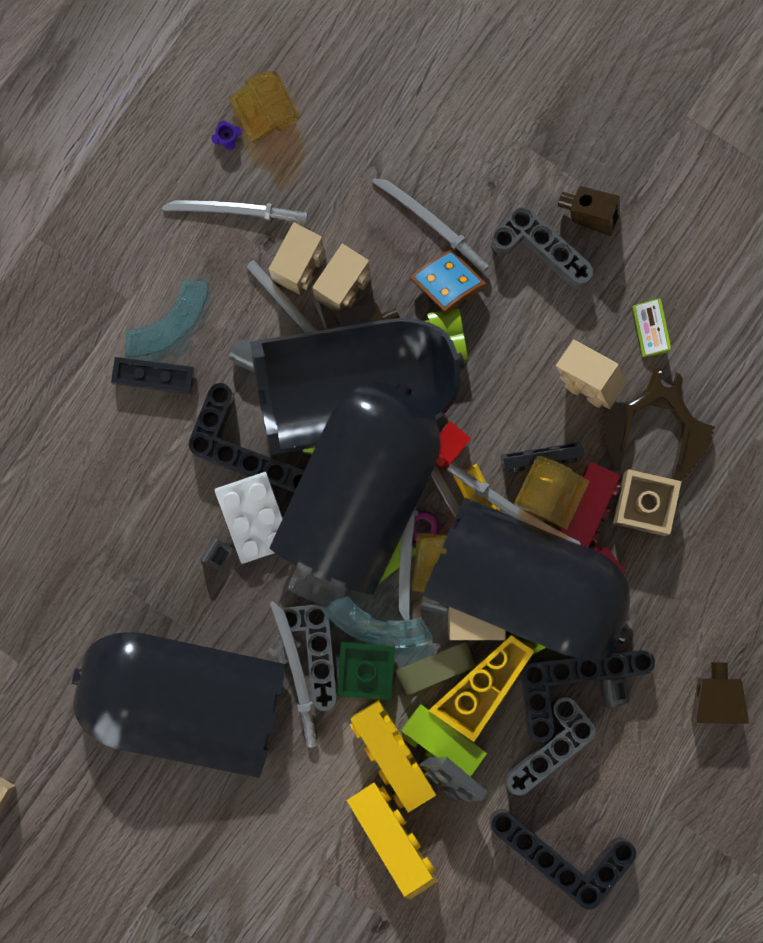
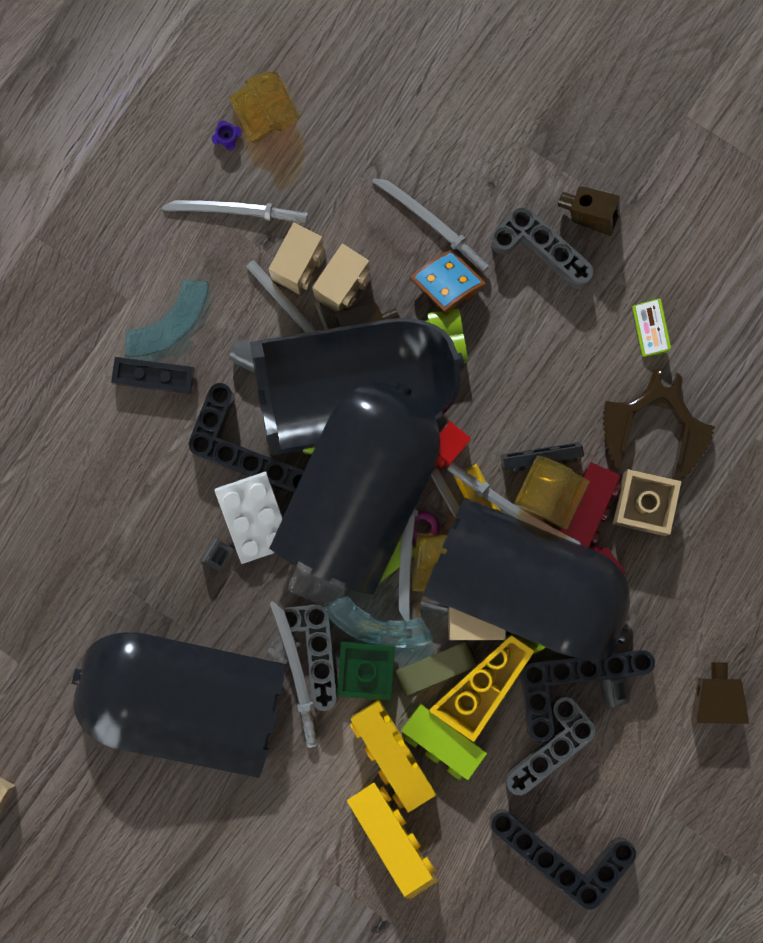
(455, 781): dark grey plate -> none
(591, 375): tan brick -> none

